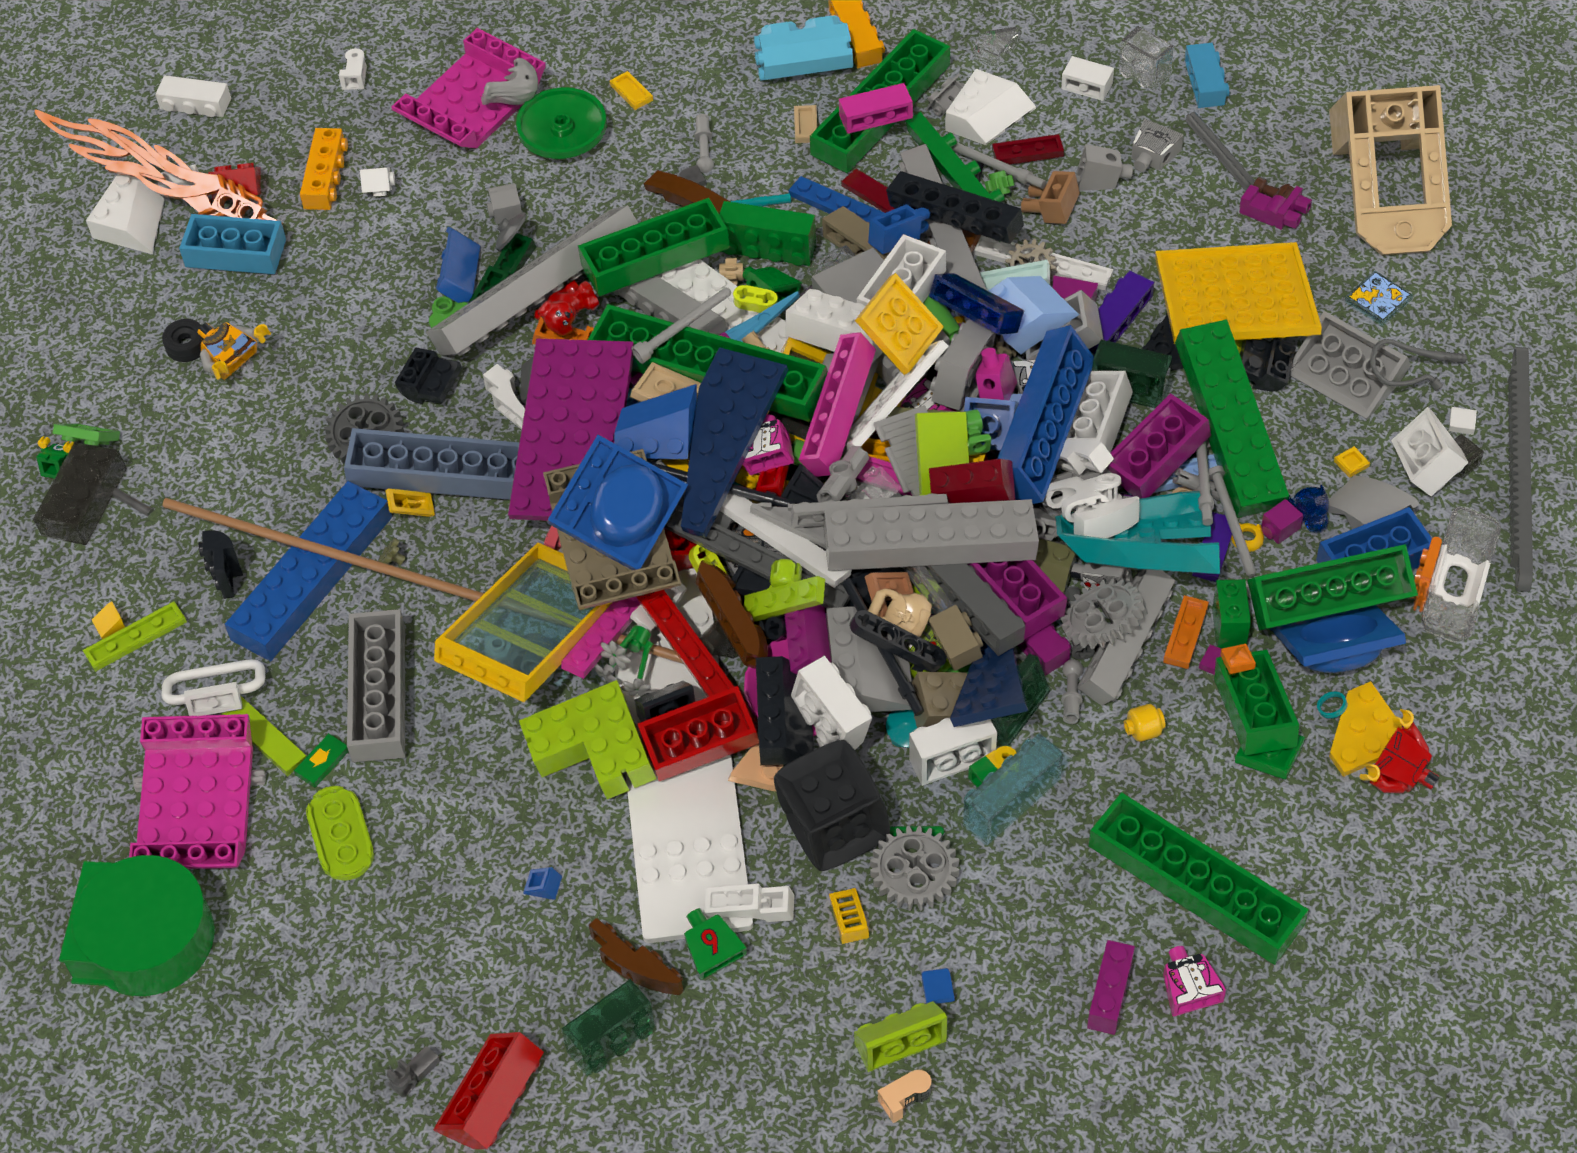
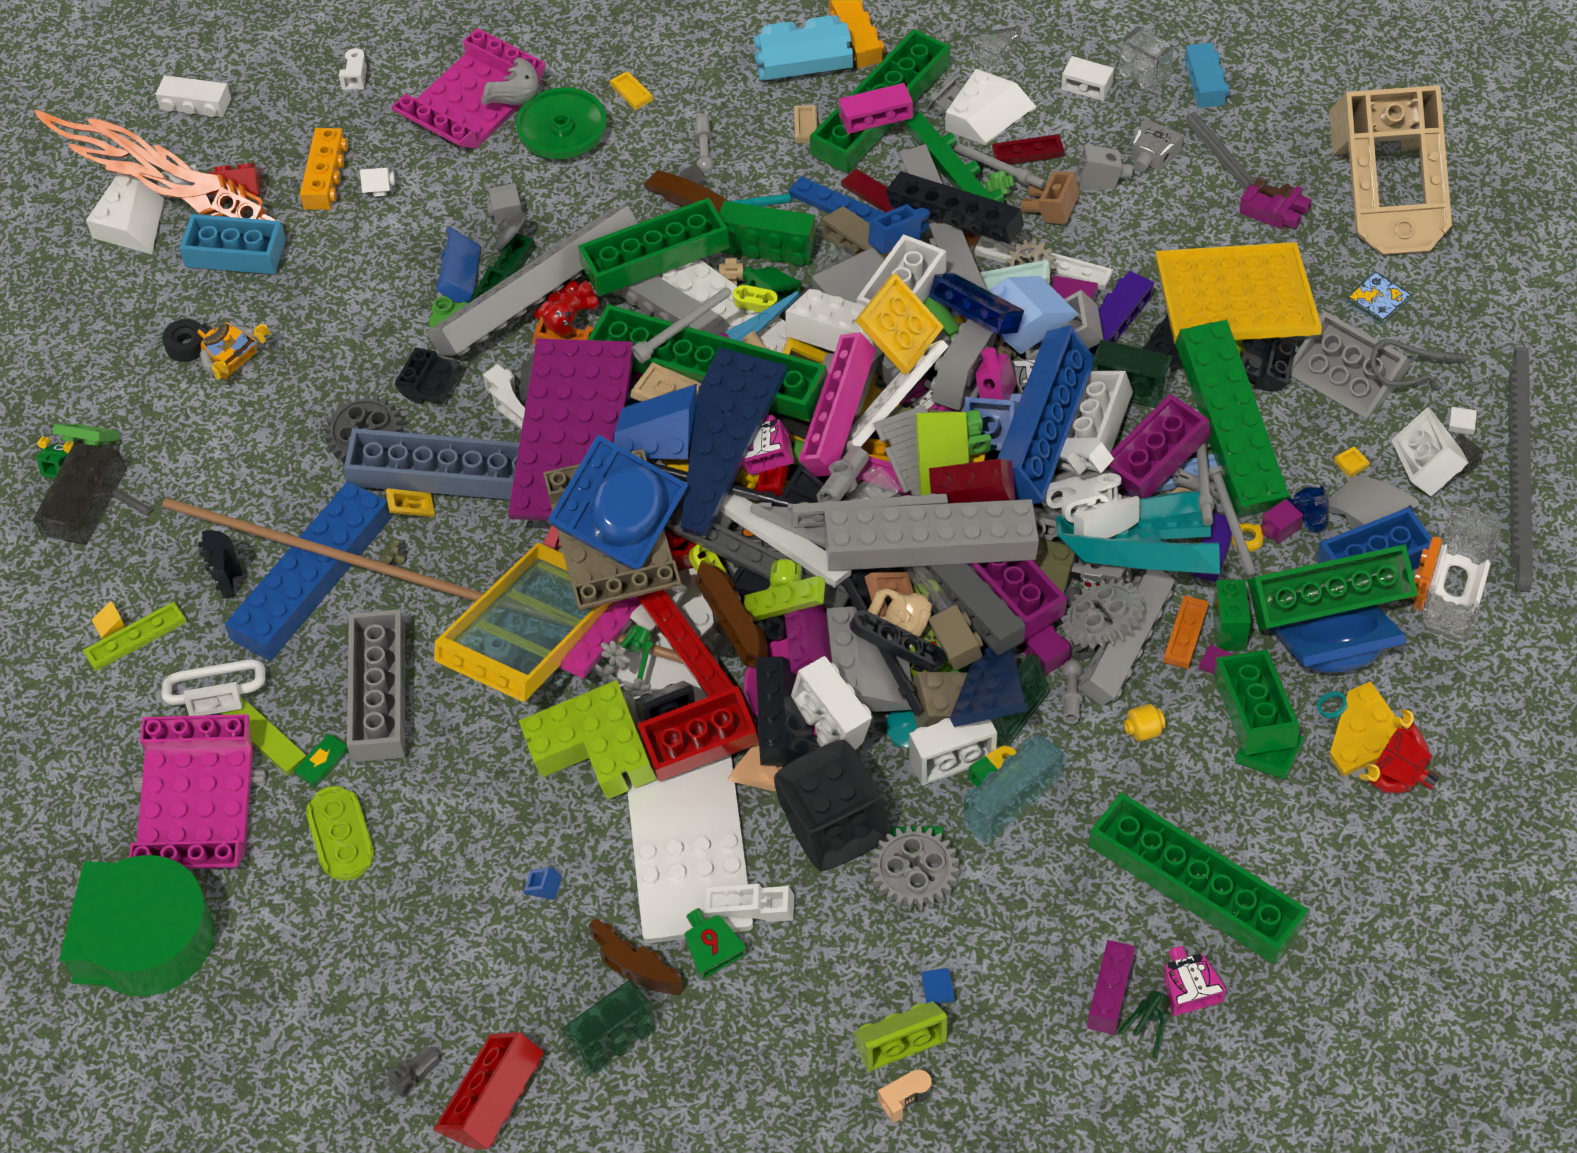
(851, 933): yellow slope -> none
(1152, 1009): none -> dark green plant
(1238, 658): orange tile -> none

